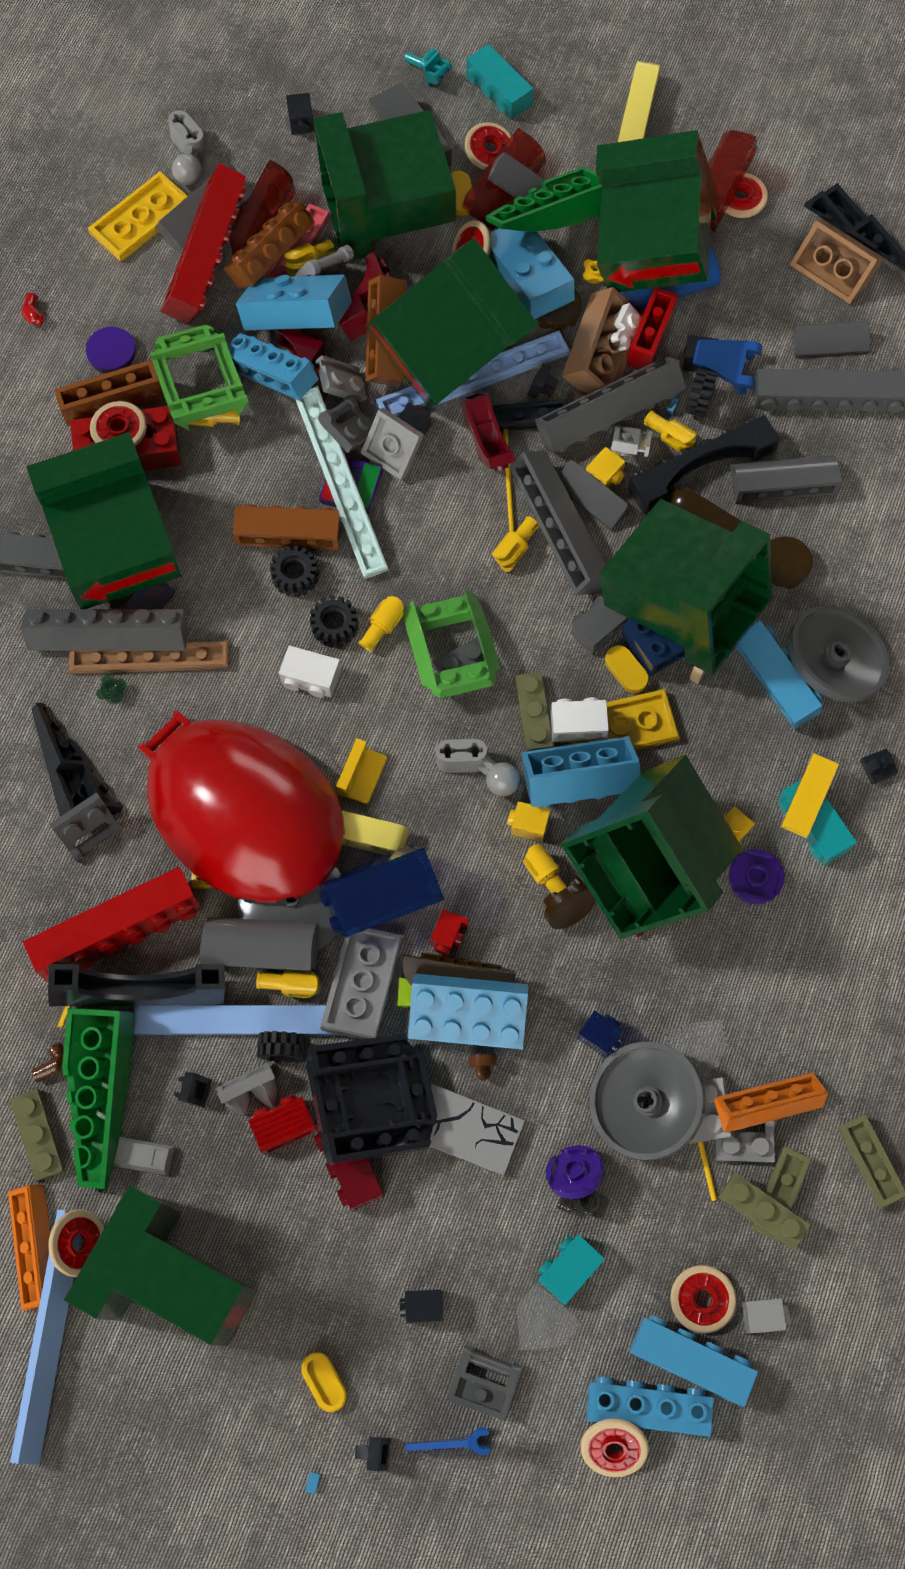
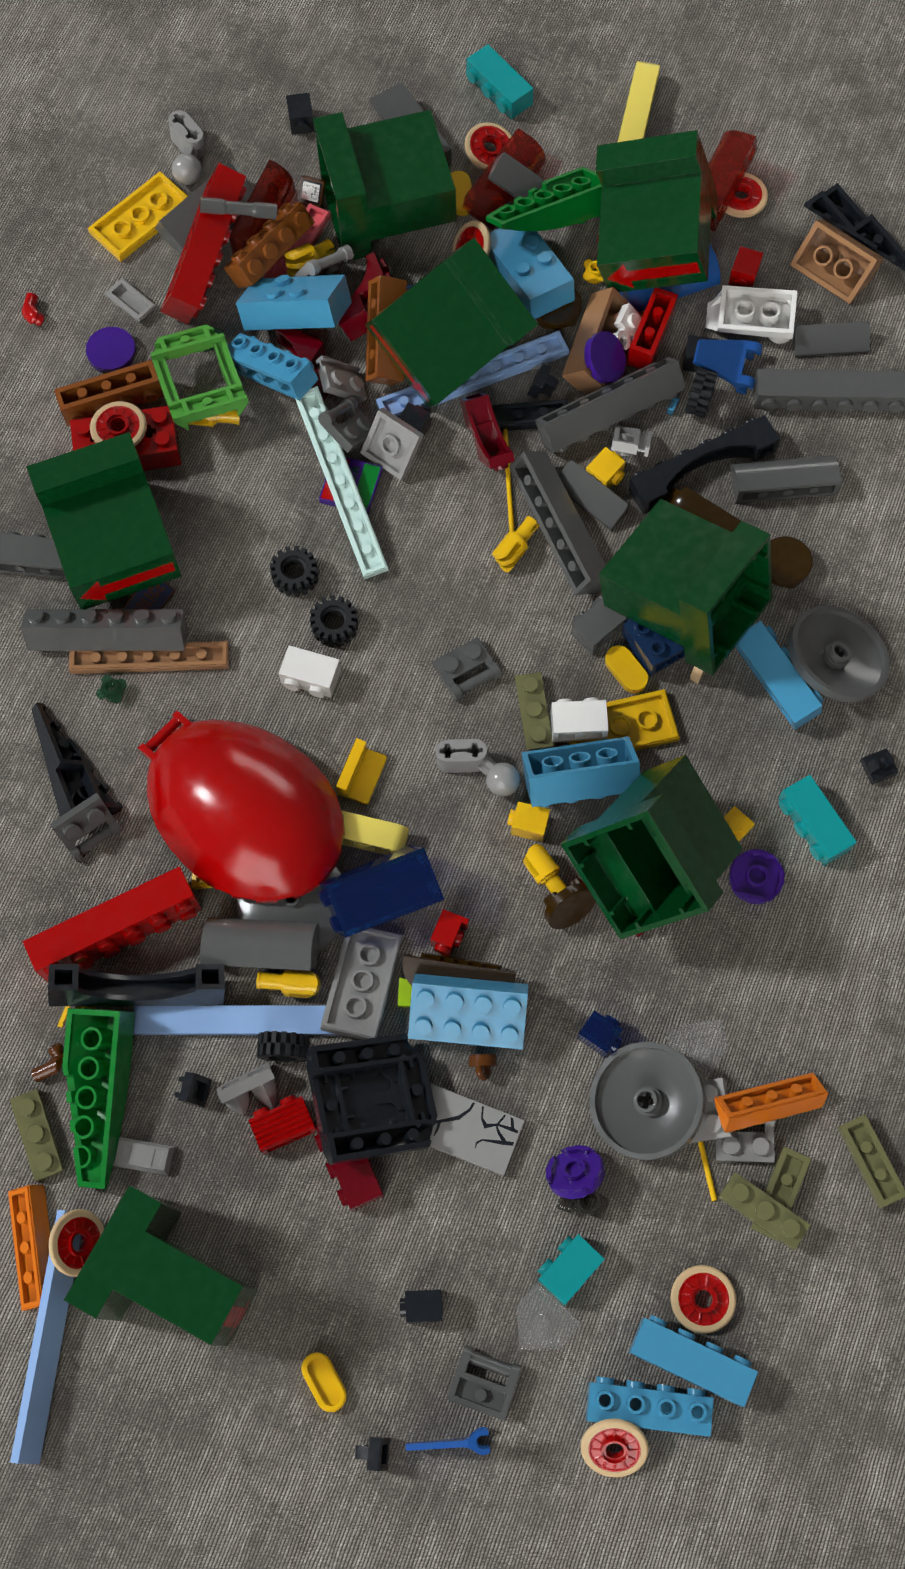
(130, 300): none -> light grey tile
(254, 209): none -> dark grey piece
(287, 527): dark orange brick -> none
(312, 190): none -> tile
(312, 1482): dark azure piece -> none
(382, 622): yellow arm -> none
(432, 65): teal arm -> none
(445, 613): bright green wedge -> none
(605, 357): none -> dark purple tile
(672, 432): yellow arm -> none
(745, 267): none -> red brick
(753, 312): none -> white slope
(765, 1316): light grey brick -> none
(809, 795): yellow tile -> none

